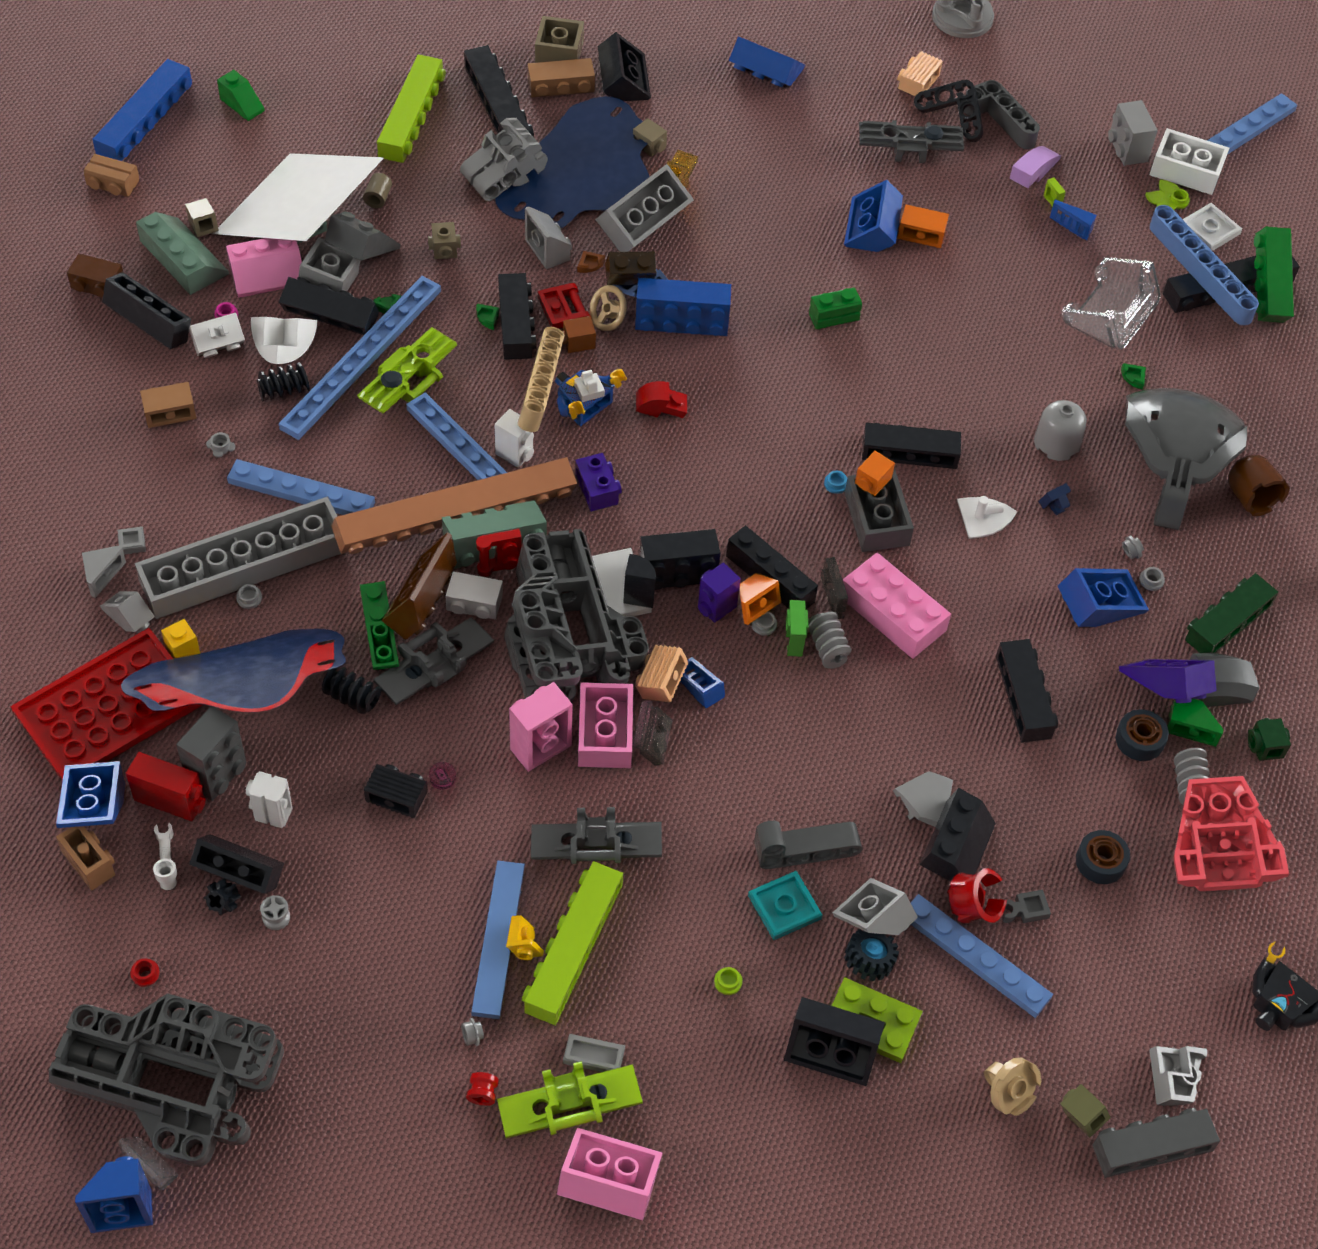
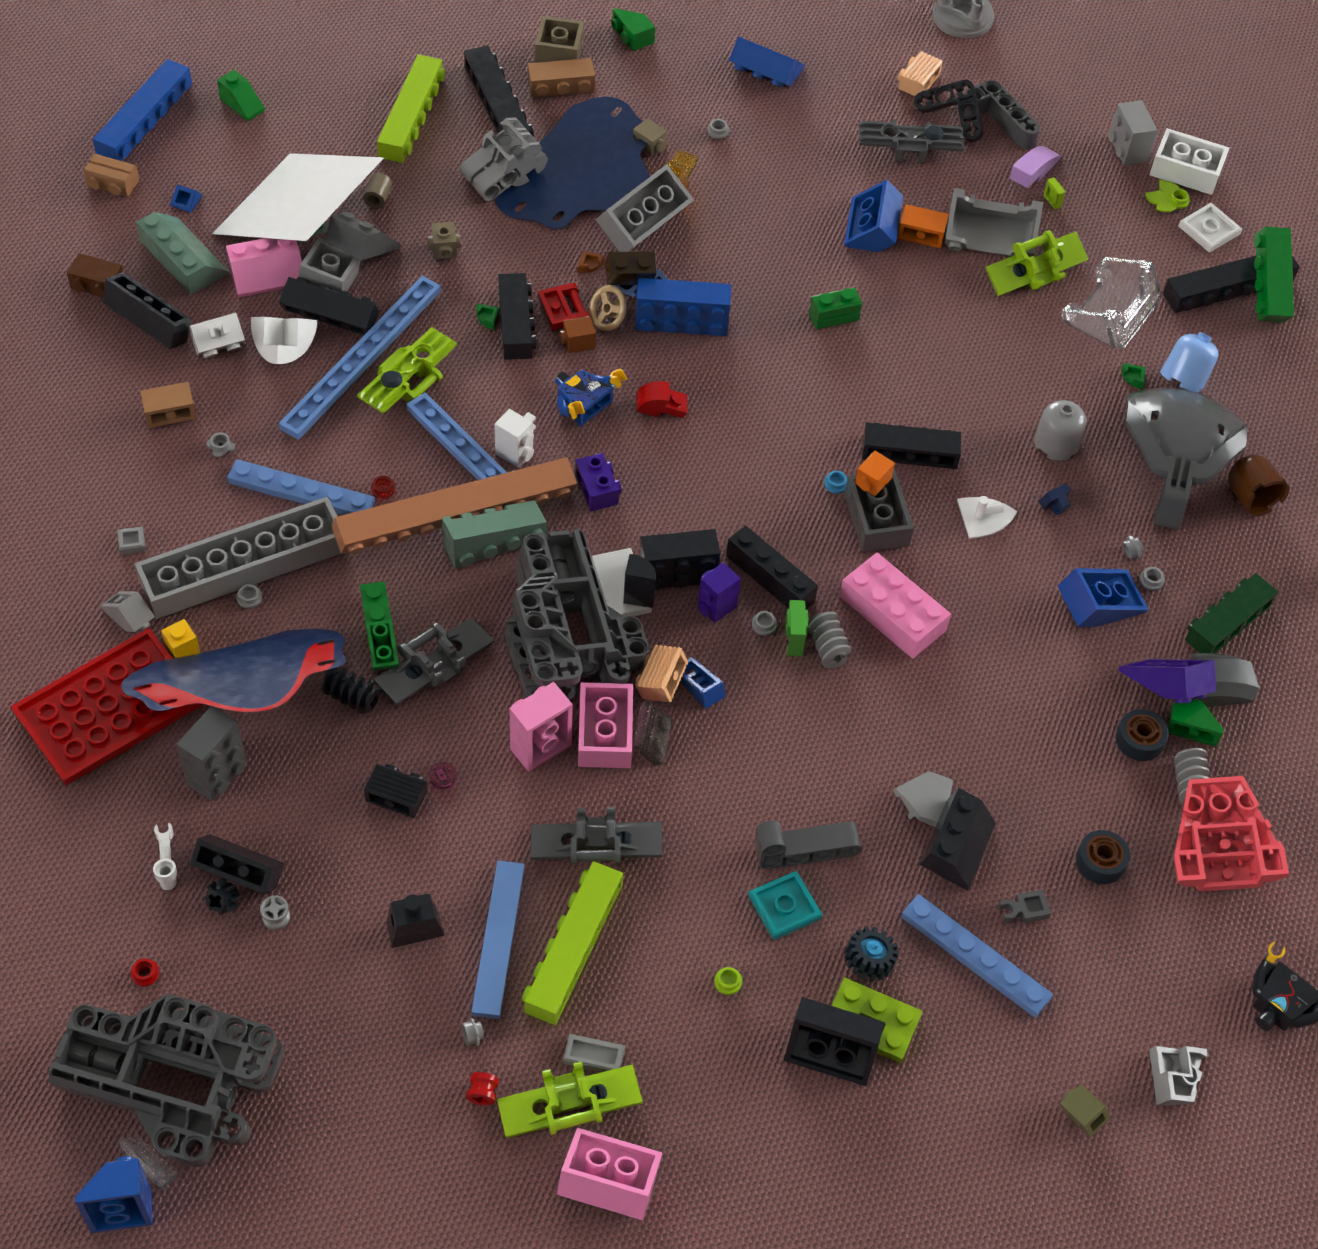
(86, 855): medium nougat brick -> none
(91, 794): blue slope -> none
(102, 566): light grey slope -> none
(165, 786): red brick -> none
(185, 198): none -> blue slope
(201, 217): dark tan brick -> none
(225, 309): dark pink plate -> none
(269, 799): white brick -> none
(282, 381): black piece -> none
(383, 487): none -> clear red plate
(385, 303): green tile -> none
(413, 920): none -> black torso
(422, 588): reddish brown slope -> none
(474, 595): white brick -> none
(507, 551): red plate -> none
(521, 939): yellow bracket -> none
(541, 379): tan beam -> none
(546, 238): light grey slope -> none
(589, 386): white tile -> none
(623, 70): black slope -> none
(633, 28): none -> green slope
(718, 129): none -> light grey plate
(758, 596): orange slope -> none
(834, 587): clear smoke plate -> none
(877, 909): light grey slope -> none
(968, 897): red helmet -> none
(990, 225): none -> light grey windscreen
(1013, 1085): tan tile -> none
(1026, 690): black brick -> none
(1038, 270): none -> lime piece
(1078, 222): blue slope -> none
(1155, 1142): dark grey brick -> none
(1191, 361): none -> light blue cylinder
(1204, 265): medium blue beam -> none
(1255, 123): medium blue plate -> none
(1269, 739): dark green brick -> none

